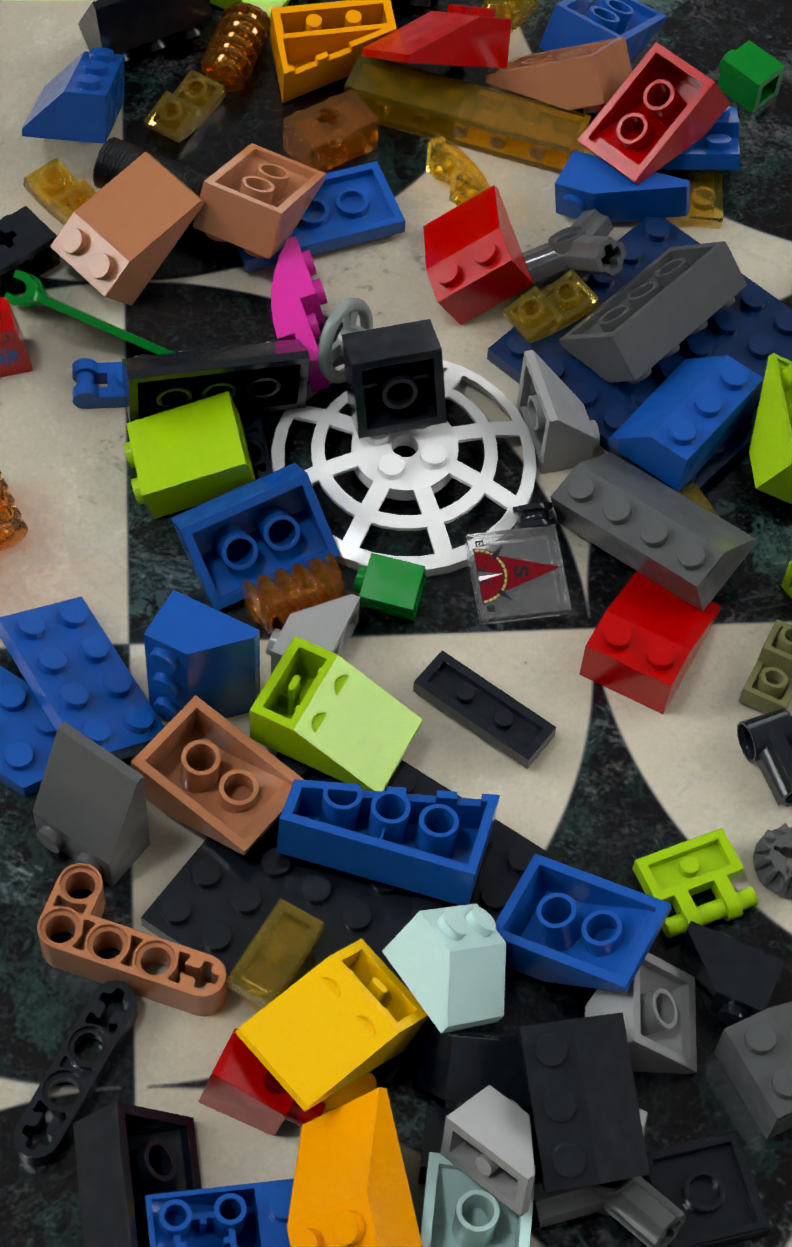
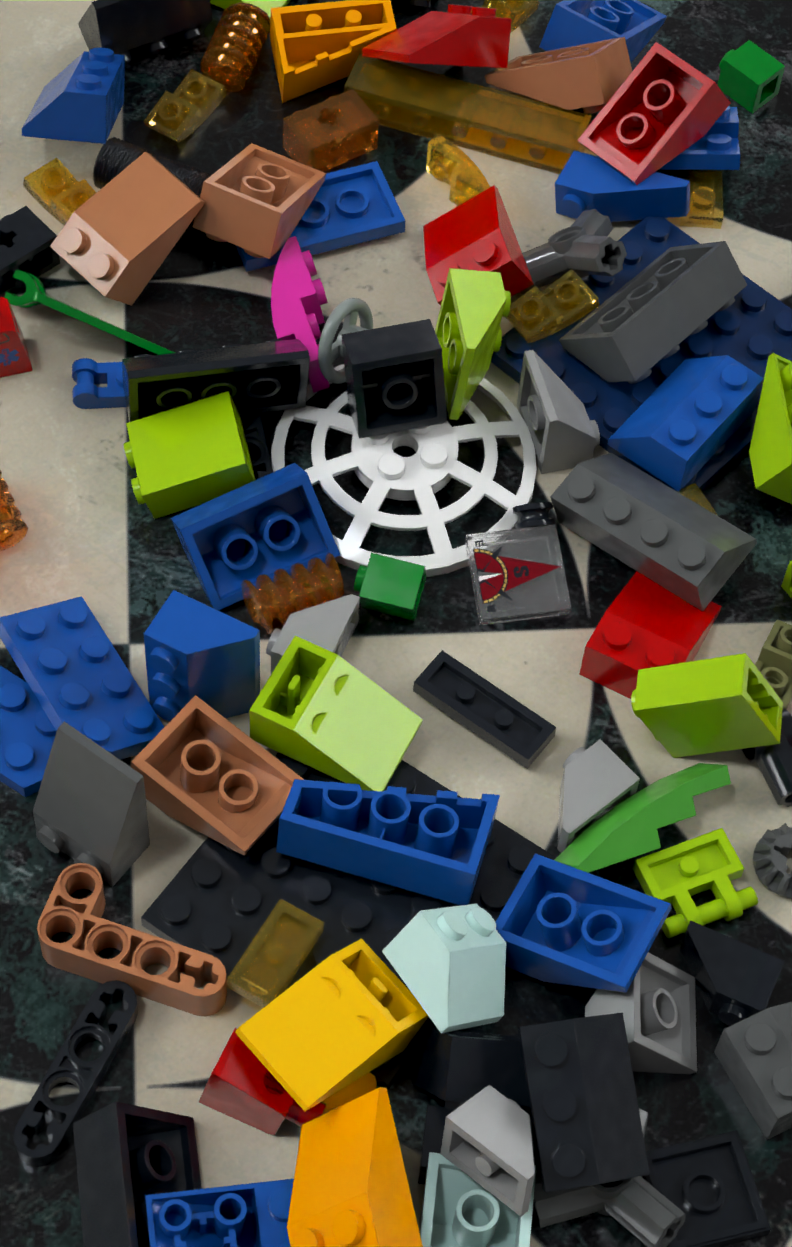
(469, 331): none -> lime slope
(590, 787): none -> light grey slope
(633, 823): none -> bright green slope
(708, 706): none -> lime brick

